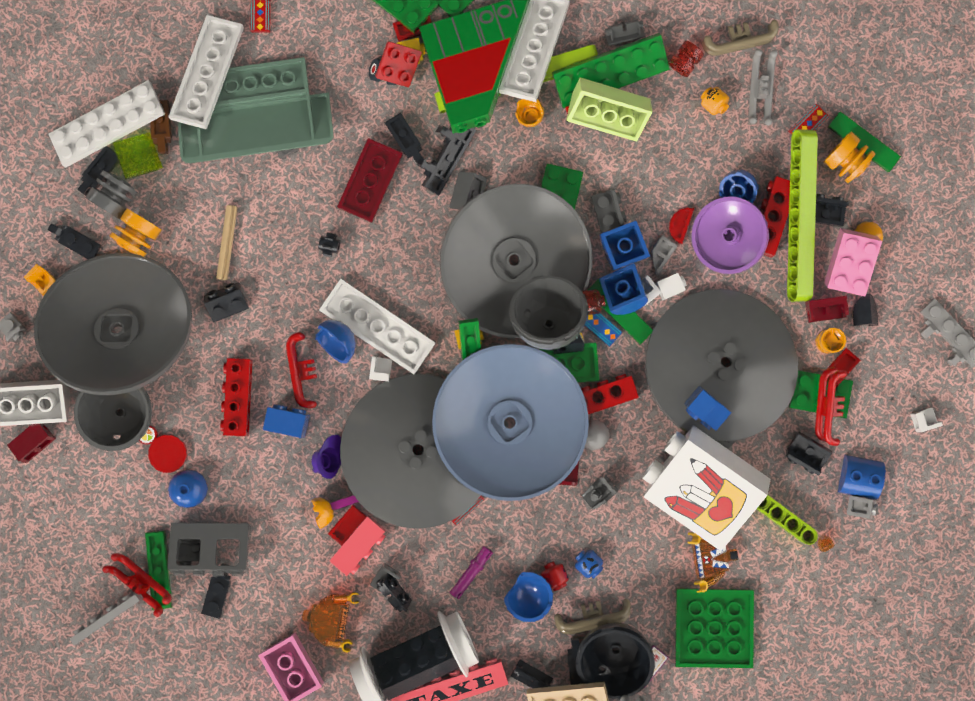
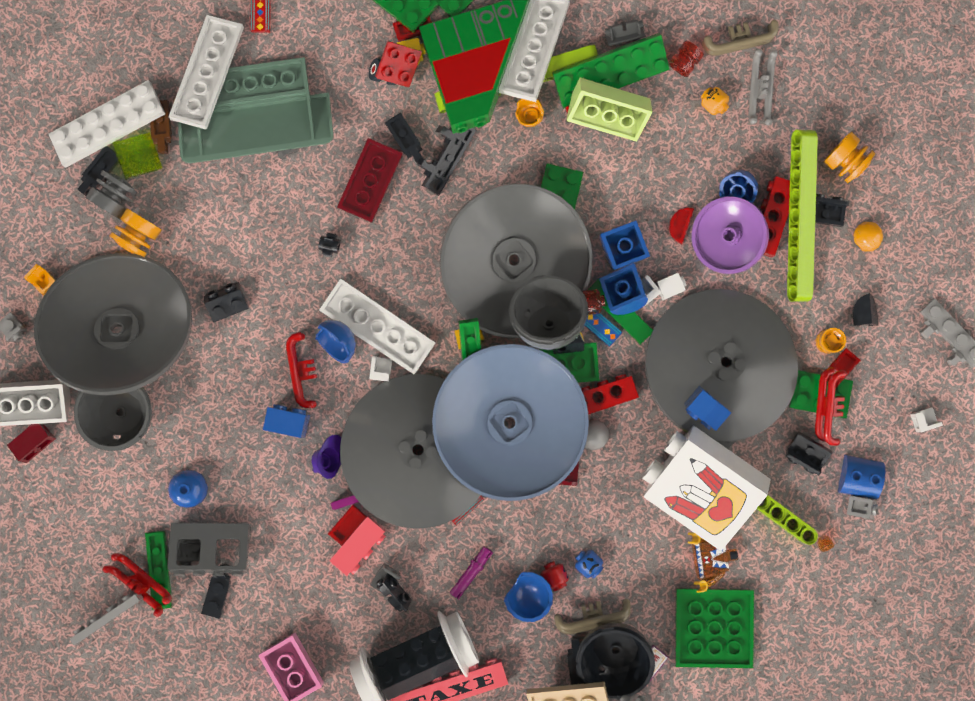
(75, 241): black hinge -> none
(150, 436): tile -> none
(167, 453): red tile -> none
(227, 242): tan axle -> none
(237, 397): red brick -> none
(325, 511): light orange hair -> none
(329, 620): clear orange torso -> none
(466, 187): dark grey panel -> none
(531, 676): black hinge -> none
(599, 492): dark grey hand -> none
(608, 210): dark grey bracket -> none
(661, 253): light grey tile -> none
(811, 120): red tile -> none
(827, 309): dark red hinge -> none
(852, 262): bright pink brick -> none
(884, 156): green tile -> none

